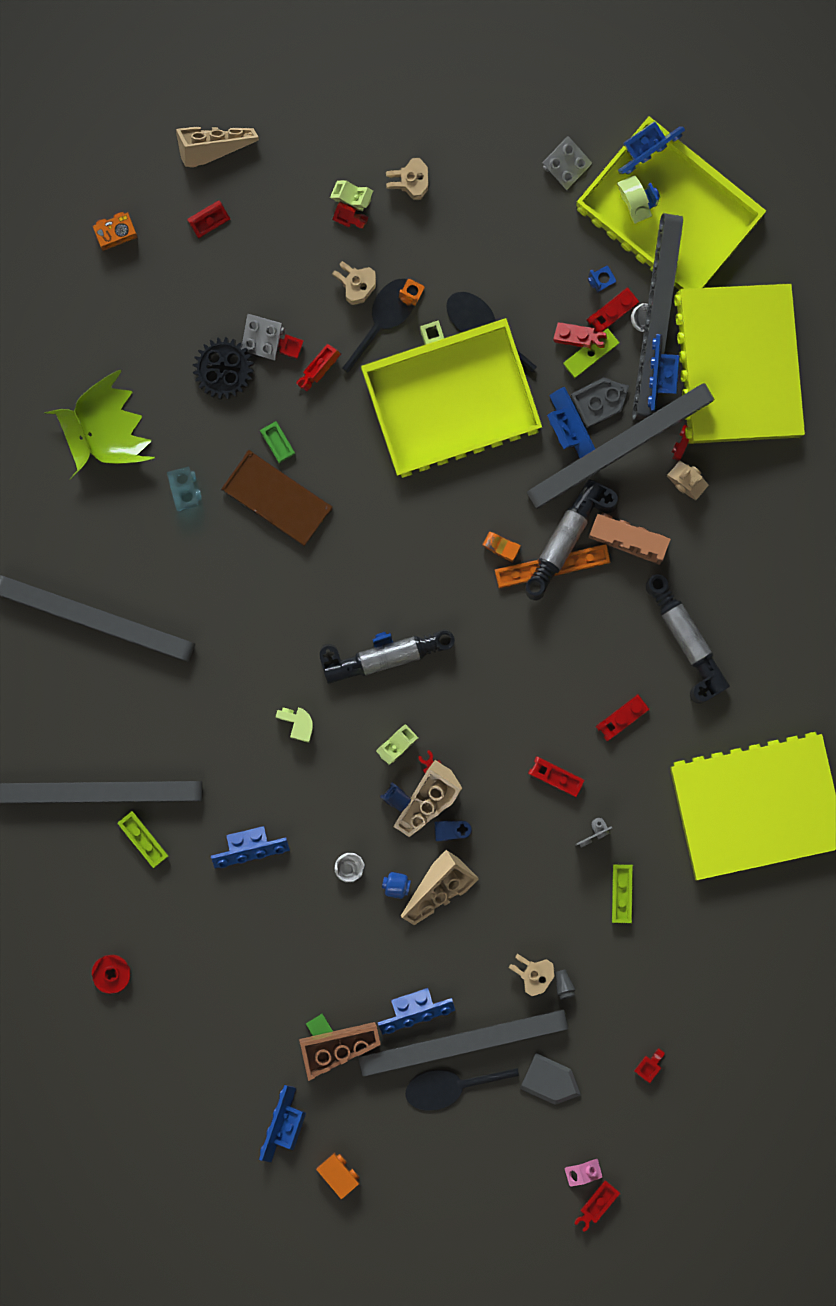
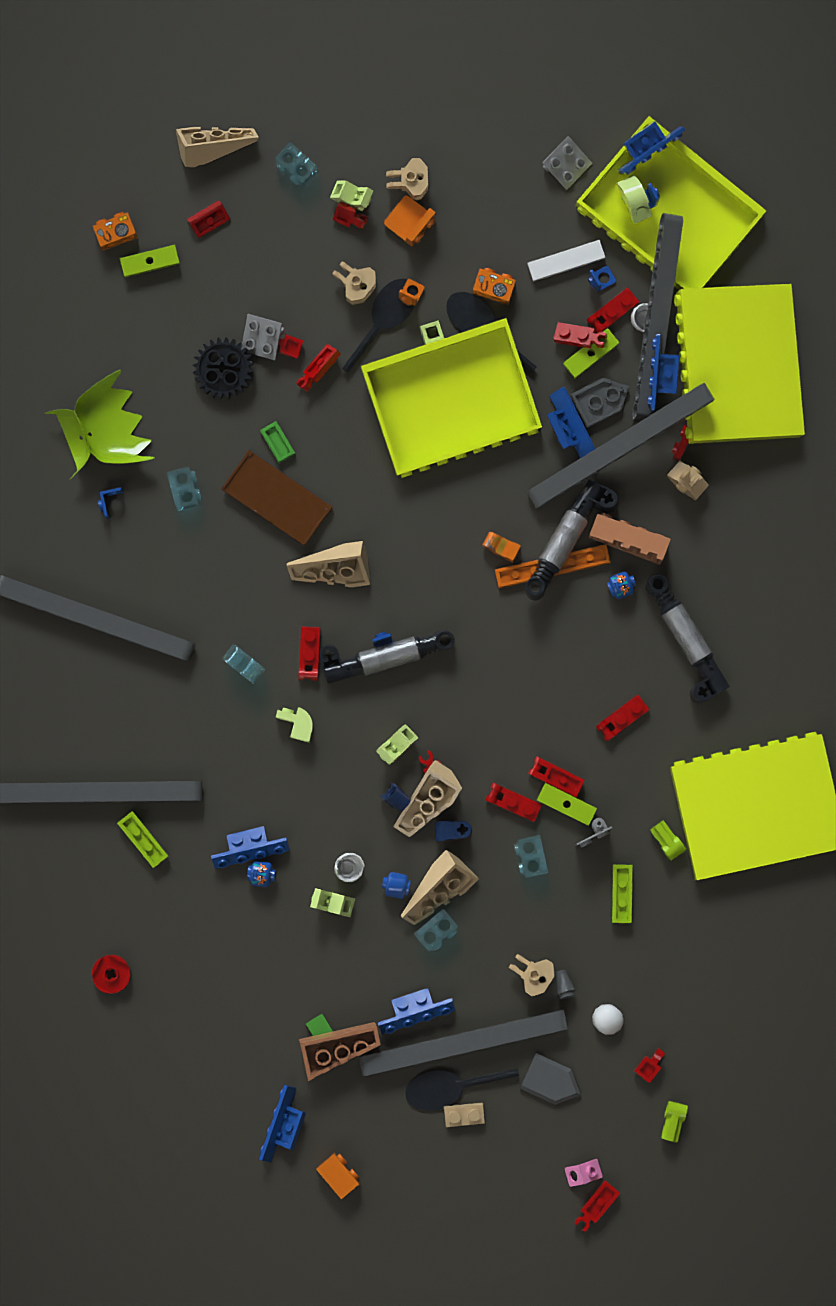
(102, 503): none -> blue bracket
(161, 258): none -> lime tile
(243, 663): none -> clear light blue brick
(261, 874): none -> blue head
(299, 162): none -> clear light blue brick
(309, 652): none -> red plate
(332, 902): none -> yellowish green brick
(339, 564): none -> tan wedge
(410, 220): none -> orange bracket
(433, 926): none -> clear light blue brick
(464, 1114): none -> tan plate
(494, 286): none -> orange brick
(514, 802): none -> red plate
(537, 856): none -> clear light blue brick
(566, 260): none -> white tile
(578, 809): none -> lime tile
(607, 1019): none -> white hair
(621, 585): none -> blue head
(670, 844): none -> lime piece
(674, 1115): none -> lime piece

